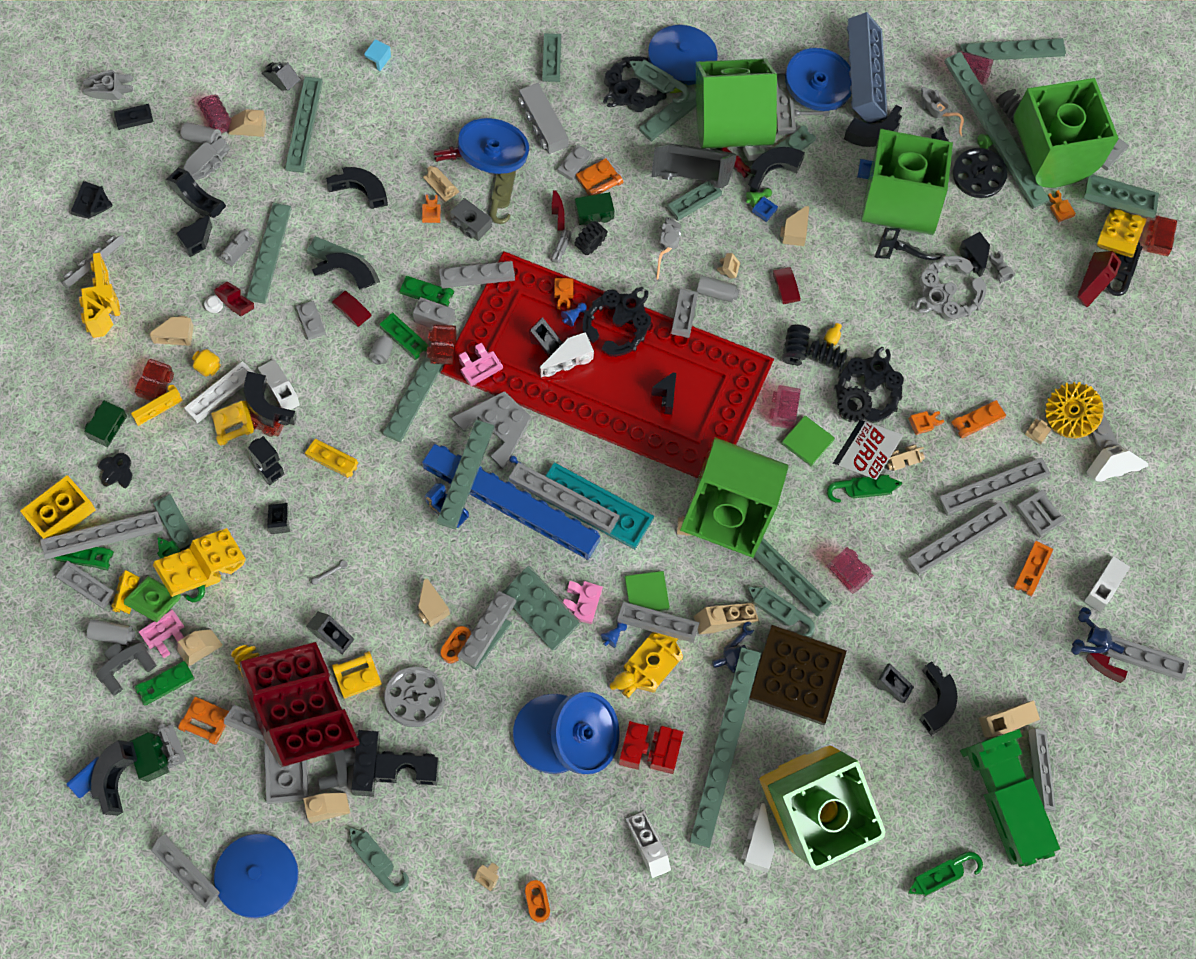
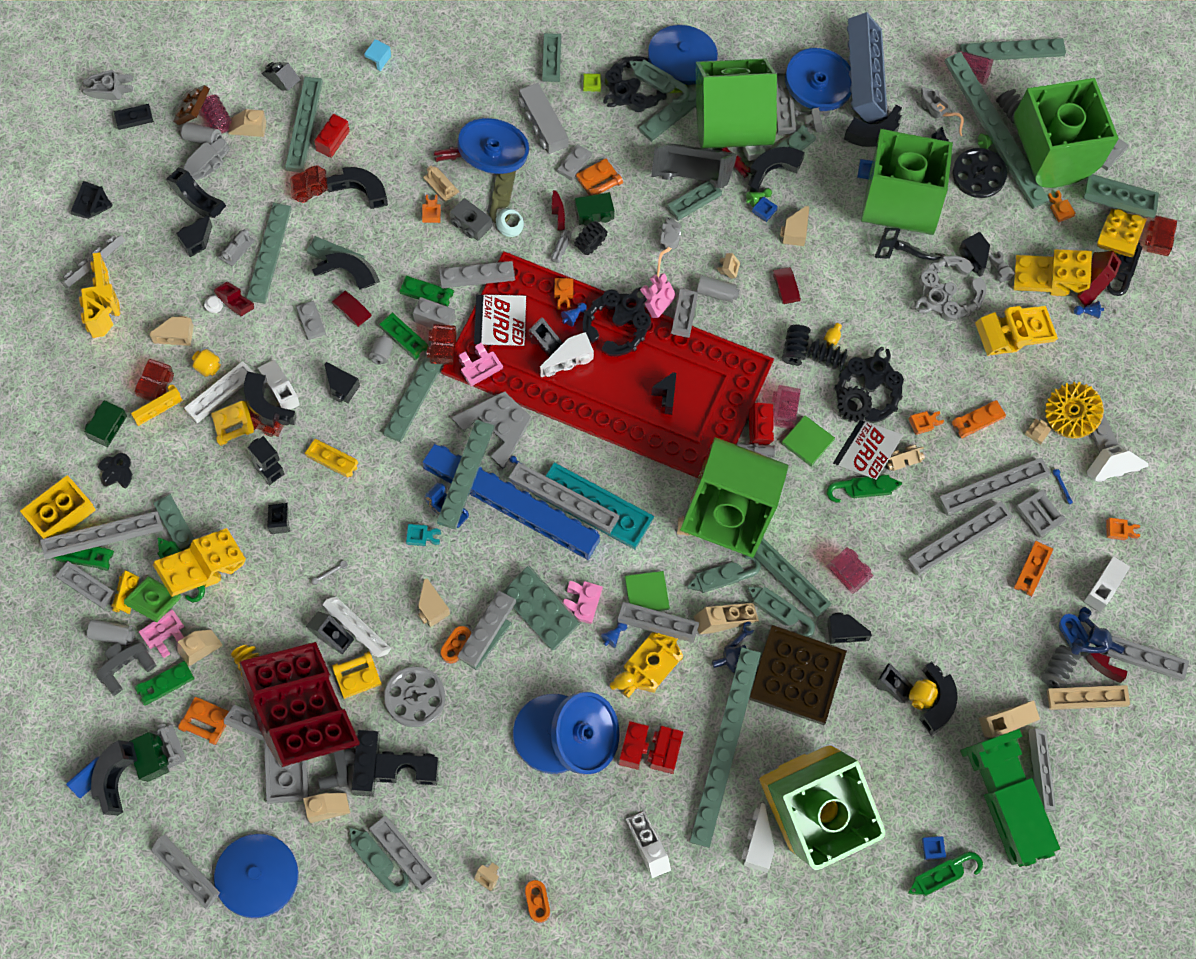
(191, 105): none -> reddish brown plate
(308, 183): none -> clear red brick
(332, 135): none -> red brick
(341, 383): none -> black slope
(352, 622): none -> white plate
(403, 854): none -> light grey plate
(419, 534): none -> teal plate
(500, 320): none -> sticker
(504, 228): none -> light aqua piece
(592, 82): none -> lime tile
(658, 295): none -> bright pink plate
(723, 576): none -> sand green plate
(761, 424): none -> red brick
(766, 450): none -> light grey pin
(814, 120): none -> light grey tile
(846, 629): none -> black slope
(923, 694): none -> yellow head
(933, 848): none -> blue plate
(1015, 330): none -> yellow piece
(1054, 274): none -> yellow piece
(1056, 472): none -> blue hinge
(1059, 666): none -> dark grey piece
(1076, 632): none -> blue plate
(1088, 697): none -> tan plate
(1092, 309): none -> blue piece
(1120, 530): none -> orange plate

